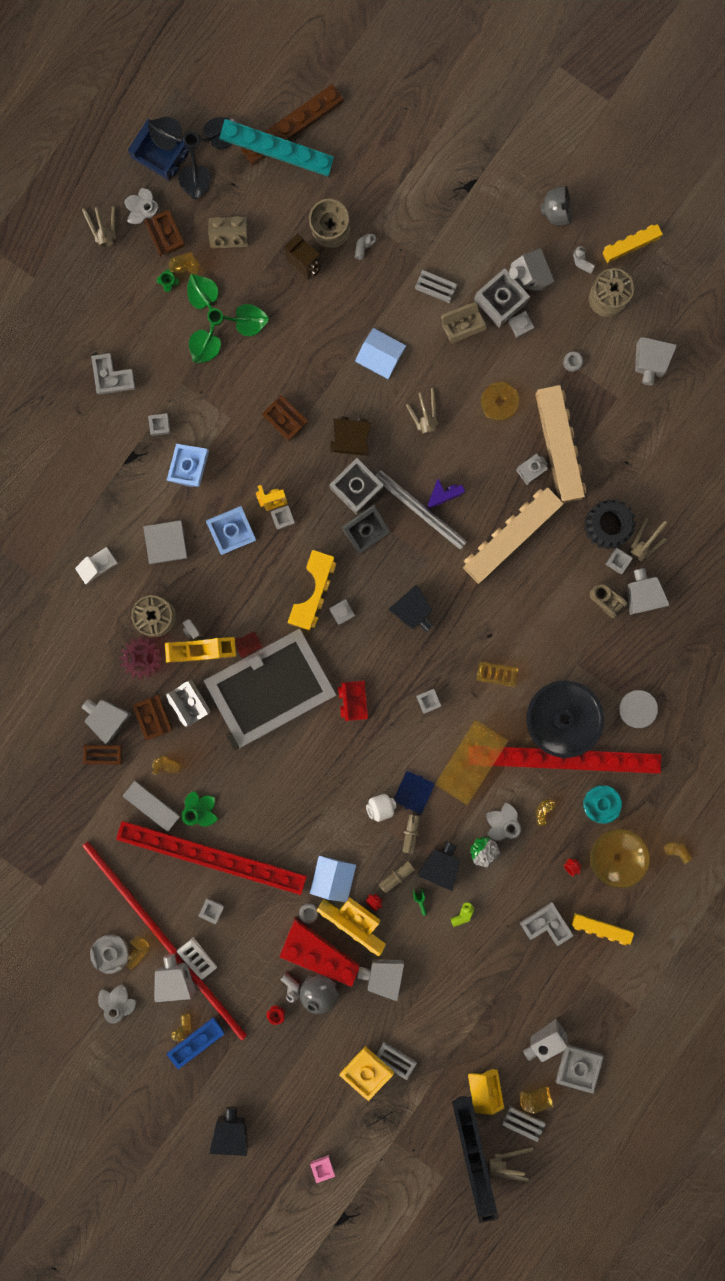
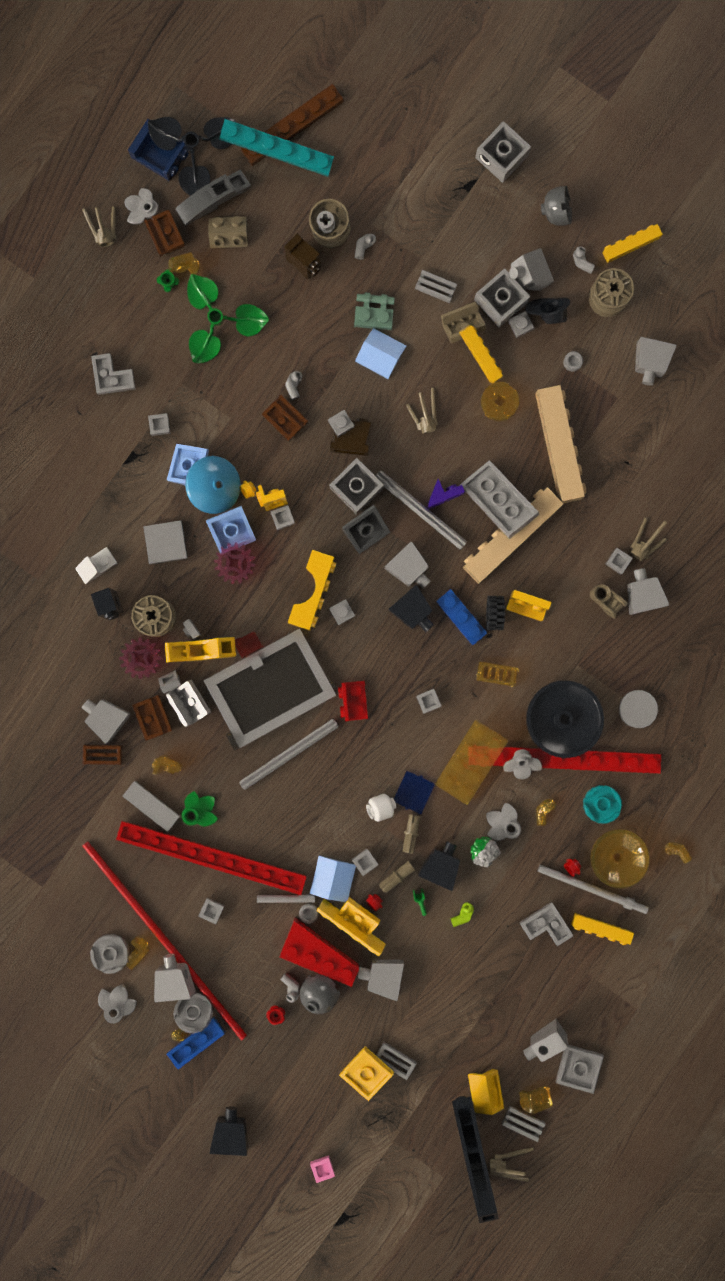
(107, 603): none -> black brick
(169, 682): none -> light grey plate
(193, 1014): none -> light grey tile
(202, 486): none -> dark azure dish
(202, 954): white slope -> none
(210, 196): none -> dark grey slope
(241, 557): none -> clear pink gear
(247, 489): none -> yellow plate
(285, 898): none -> light grey bar
(288, 754): none -> light grey axle
(292, 383): none -> light grey arm
(326, 229): none -> light grey bush
(341, 423): none -> light grey plate
(364, 862): none -> light grey plate
(374, 317): none -> sand green plate
(409, 567): none -> light grey torso
(461, 617): none -> blue plate
(481, 353): none -> yellow piece
(495, 612): none -> black tyre
(499, 499): none -> light grey plate
(503, 152): none -> light grey brick
(522, 764): none -> light grey plate
(528, 605): none -> yellow bracket
(532, 468): light grey brick -> none
(550, 309): none -> black piece
(622, 514): black tyre -> none
(627, 902): none -> light grey bar

